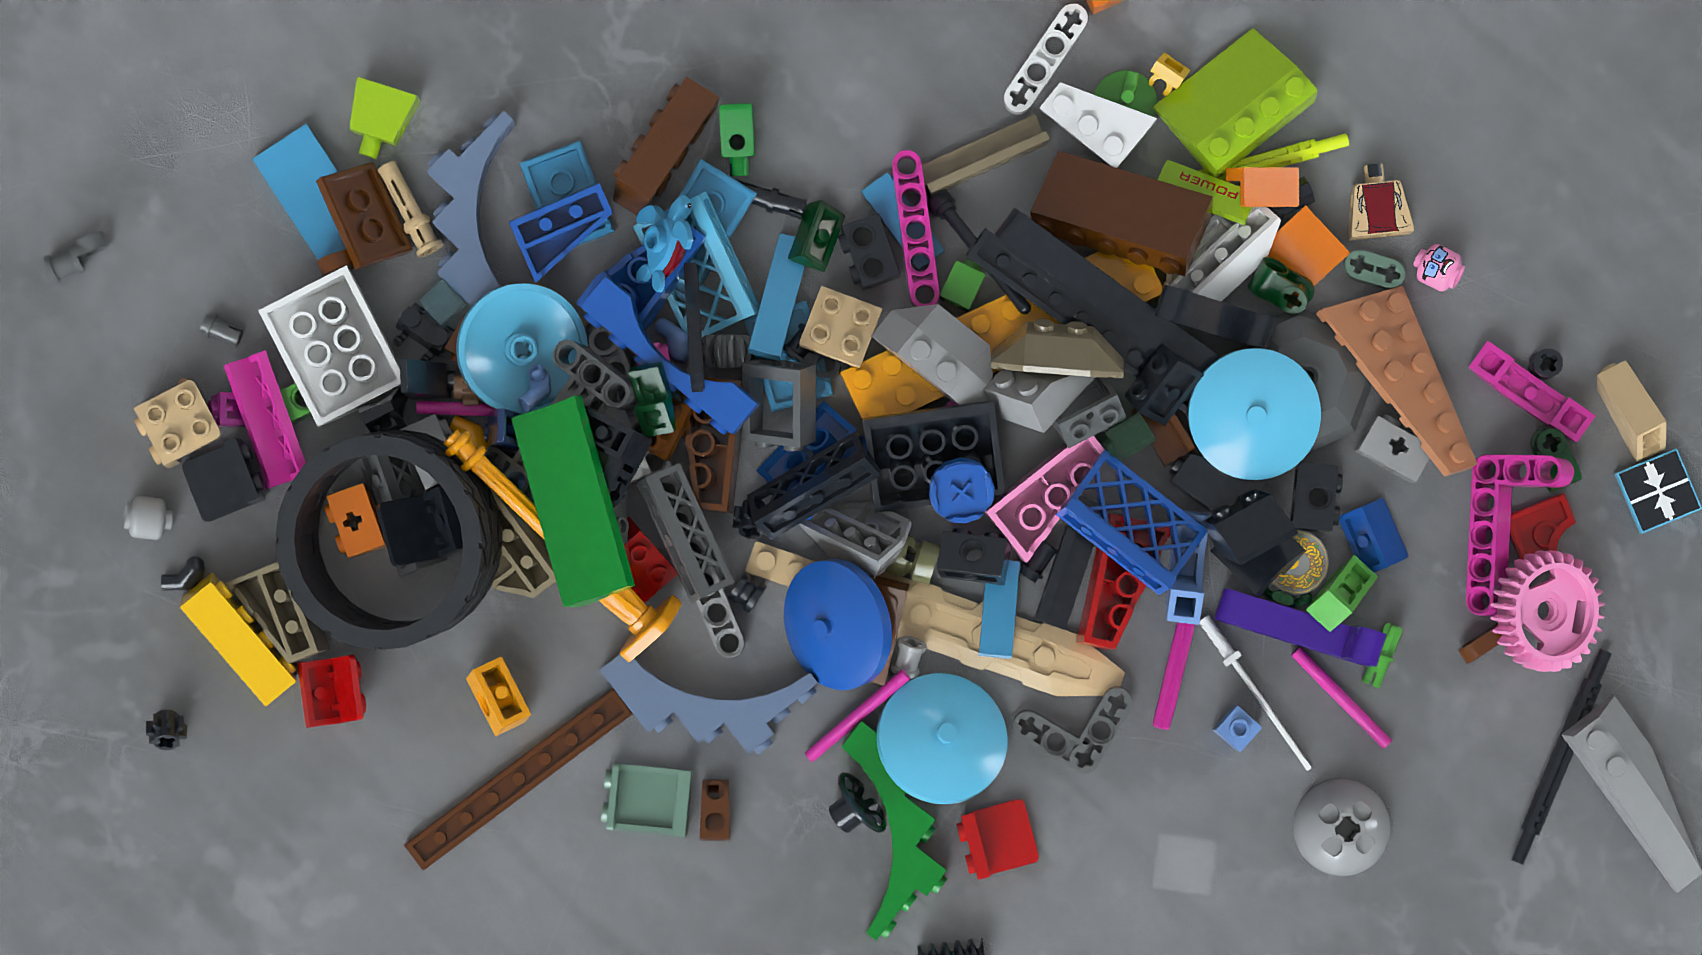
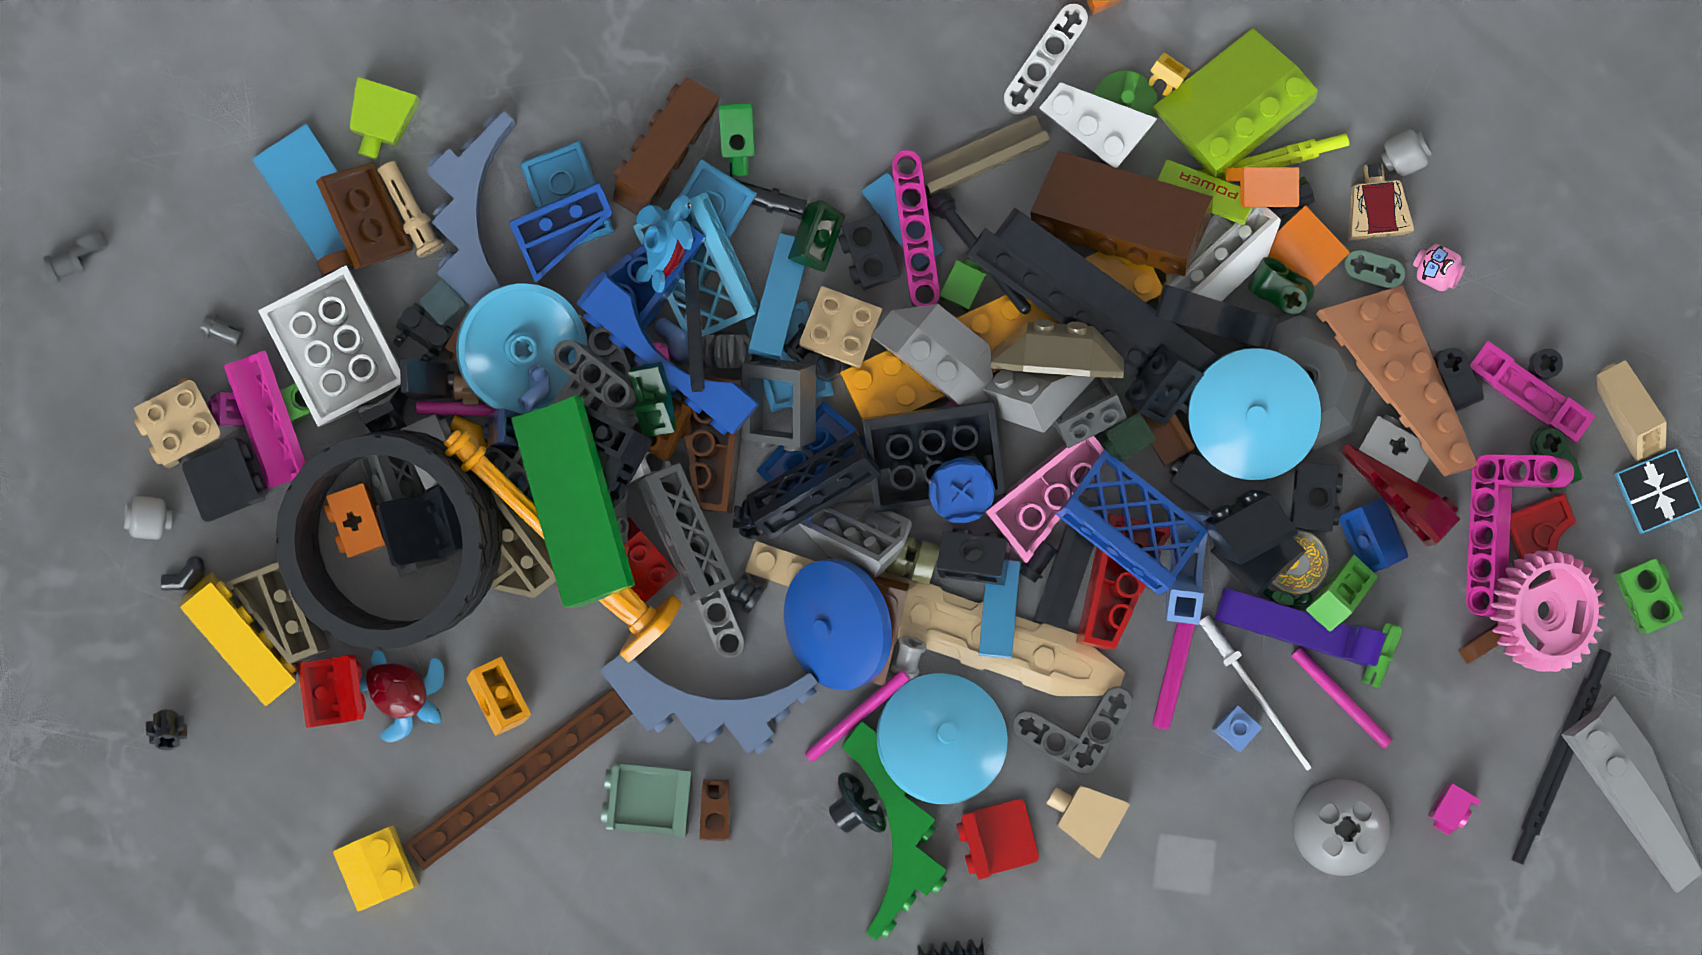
(375, 868): none -> yellow slope
(402, 693): none -> animal
(1088, 816): none -> tan torso
(1406, 152): none -> light grey head
(1417, 506): none -> dark red wedge
(1452, 808): none -> dark pink brick
(1459, 380): none -> black piece
(1640, 600): none -> bright green brick

